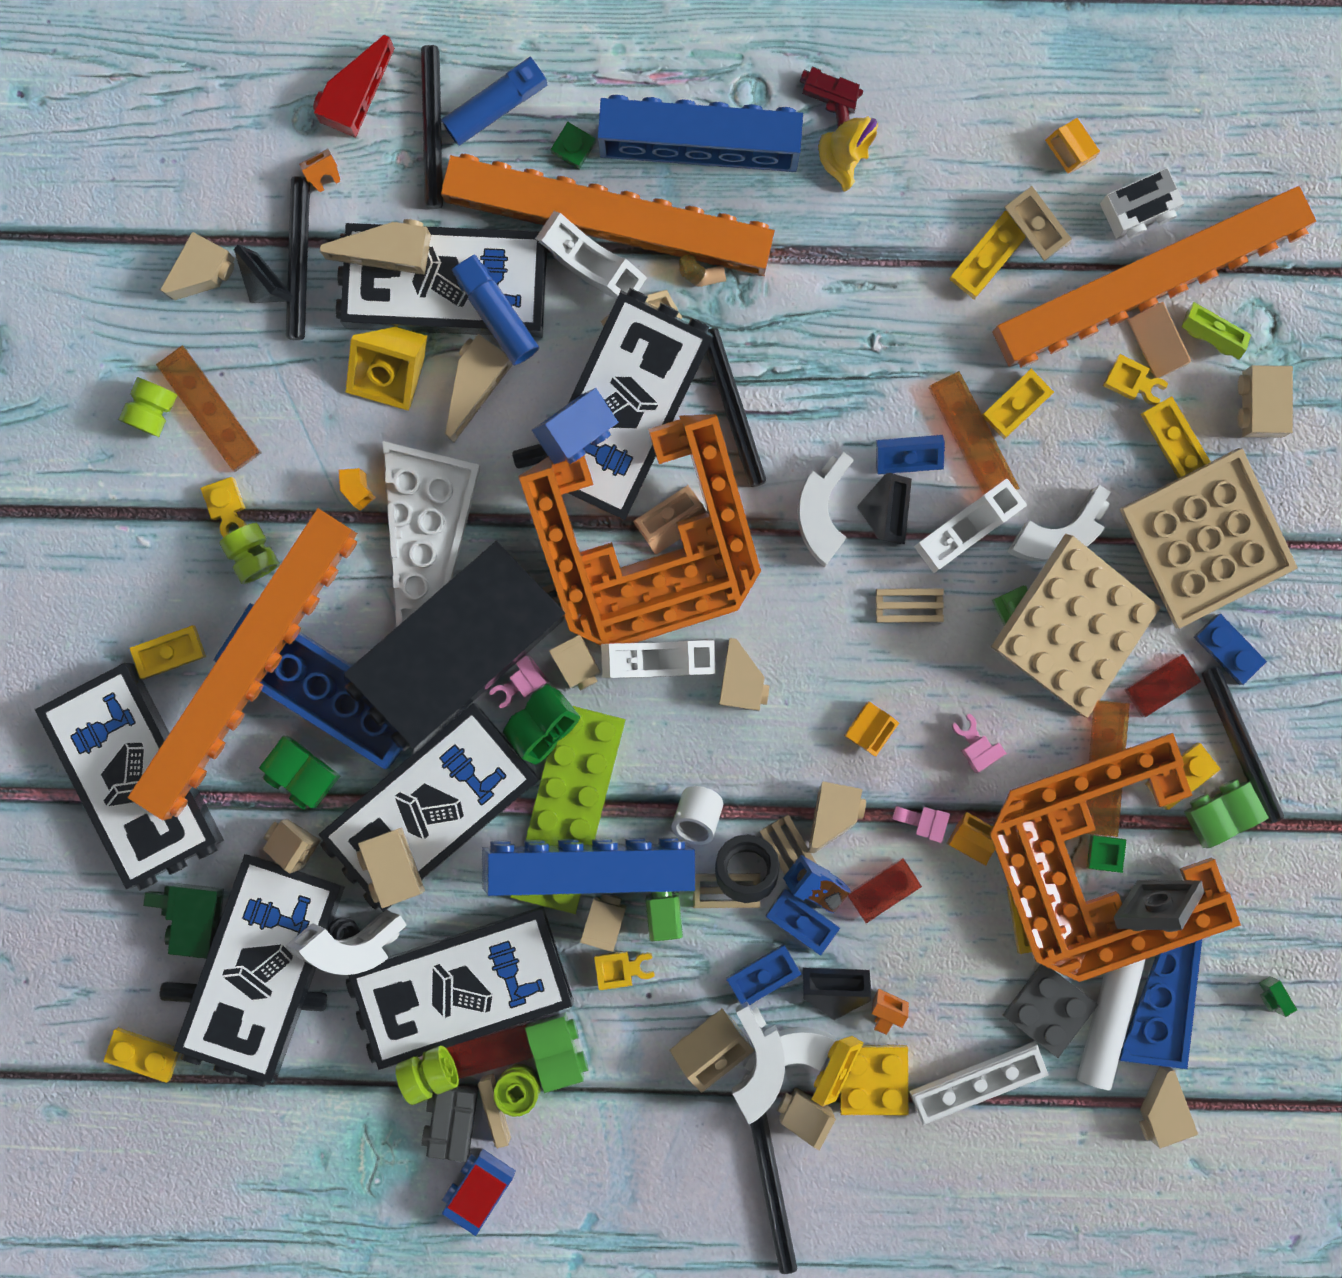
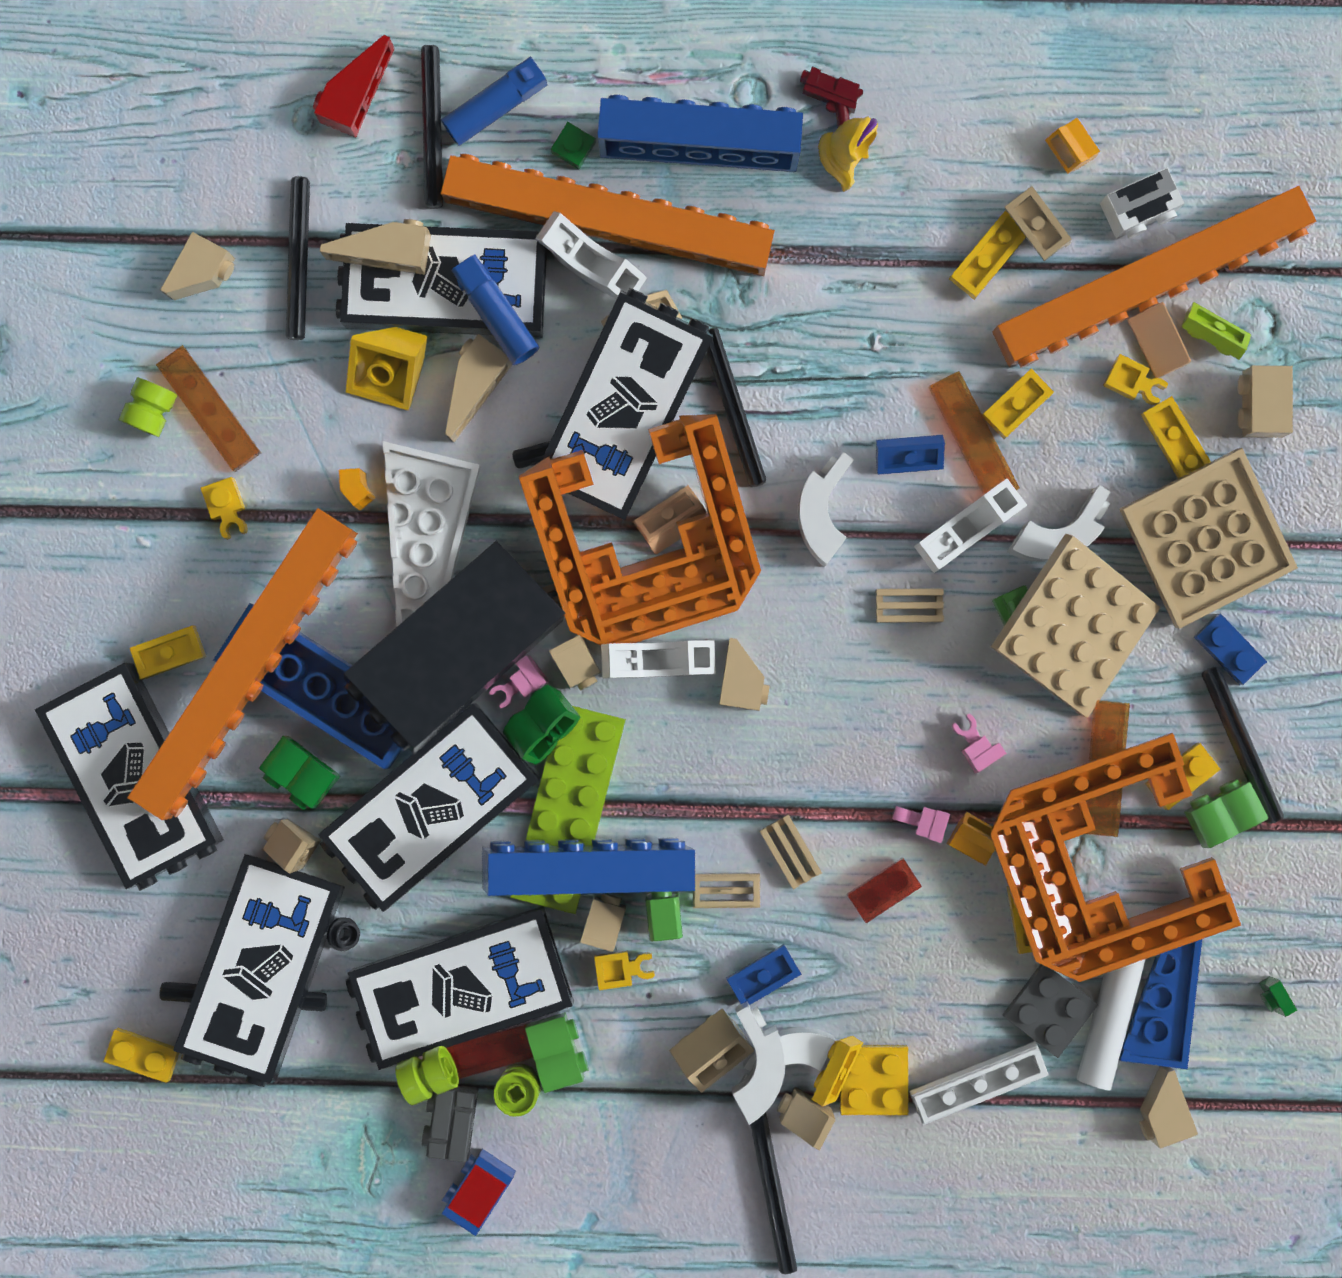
(194, 917): dark green hinge -> none
(249, 553): lime wheel -> none
(259, 279): black slope -> none
(320, 165): orange tile -> none
(350, 954): white arch -> none
(390, 868): tan brick -> none
(495, 1117): tan tile -> none
(575, 426): brick -> none
(697, 815): white piece -> none
(699, 275): arm -> none
(751, 844): black tyre -> none
(802, 922): blue plate -> none
(816, 885): blue leg -> none
(835, 813): tan slope -> none
(836, 990): black slope -> none
(871, 728): light orange piece -> none
(888, 507): black slope -> none
(889, 1011): orange tile -> none
(1106, 853): green plate -> none
(1159, 905): dark grey plate -> none
(1162, 685): clear red plate -> none

